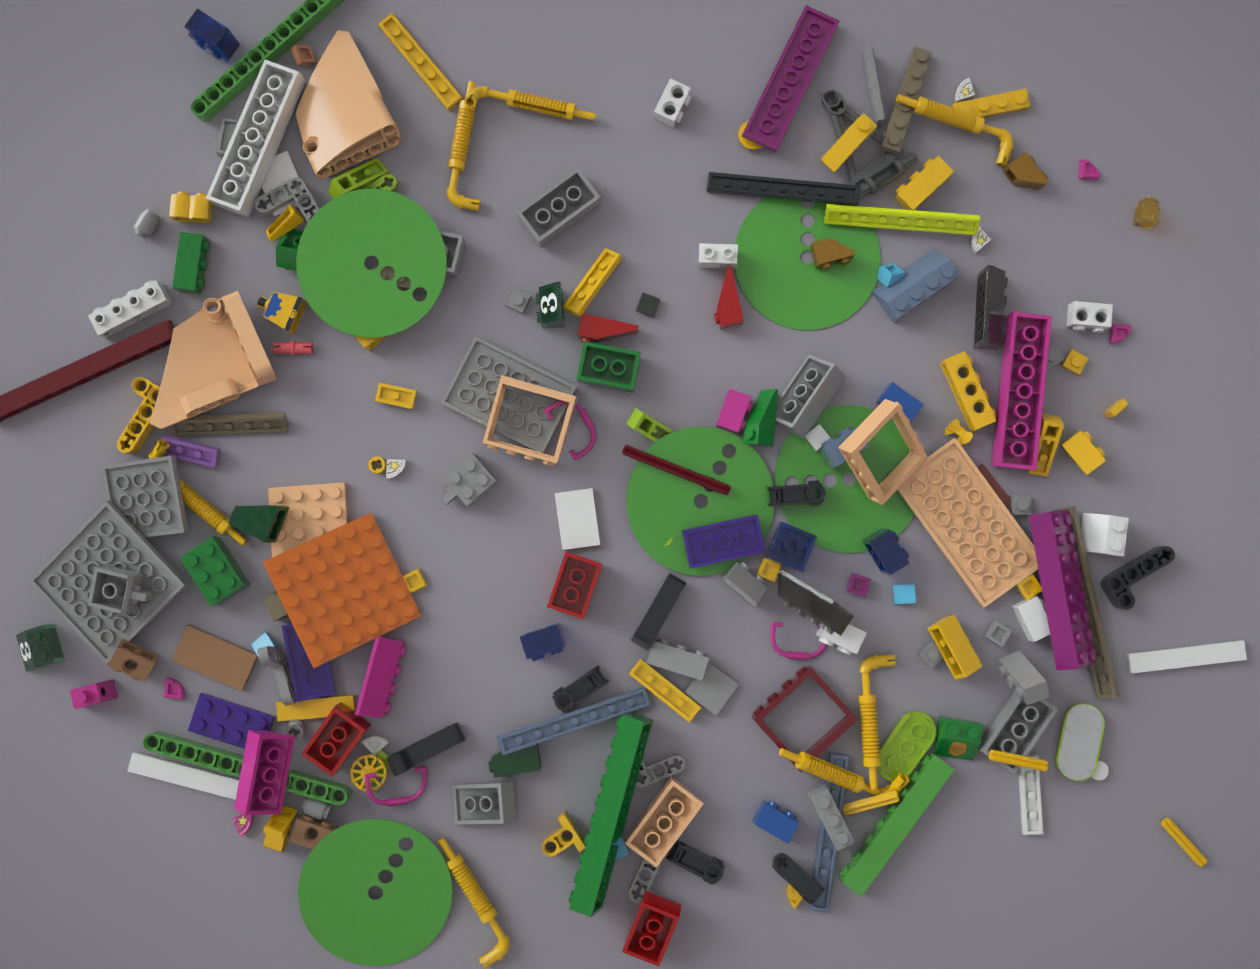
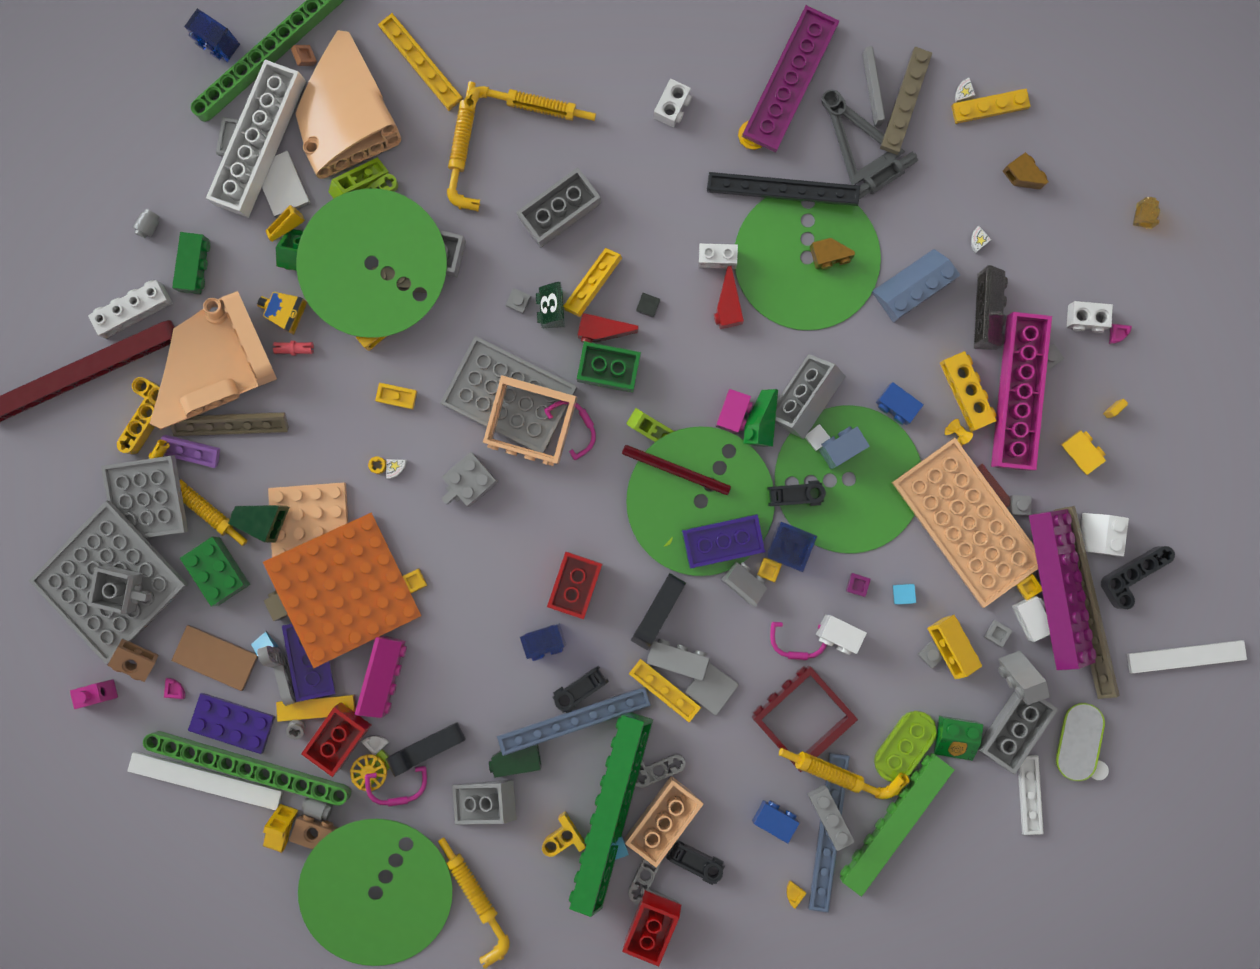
(40, 647): clear green slope -> none
(190, 208): yellow brick -> none
(243, 823): dark pink tile -> none
(264, 772): dark pink slope -> none
(291, 195): light grey beam -> none
(577, 519): white tile -> none
(804, 884): black piece -> none
(812, 604): clear smoke slope -> none
(849, 142): yellow slope -> none
(864, 433): light nougat window -> none
(869, 716): yellow piece -> none
(870, 803): yellow axle -> none
(886, 551): clear blue brick -> none
(890, 274): medium azure slope -> none
(902, 219): neon yellow tile -> none
(923, 184): yellow brick -> none
(963, 120): yellow piece -> none
(1018, 760): yellow axle -> none
(1049, 438): yellow slope -> none
(1074, 362): yellow plate -> none
(1088, 171): dark pink tile -> none
(1184, 842): yellow axle -> none

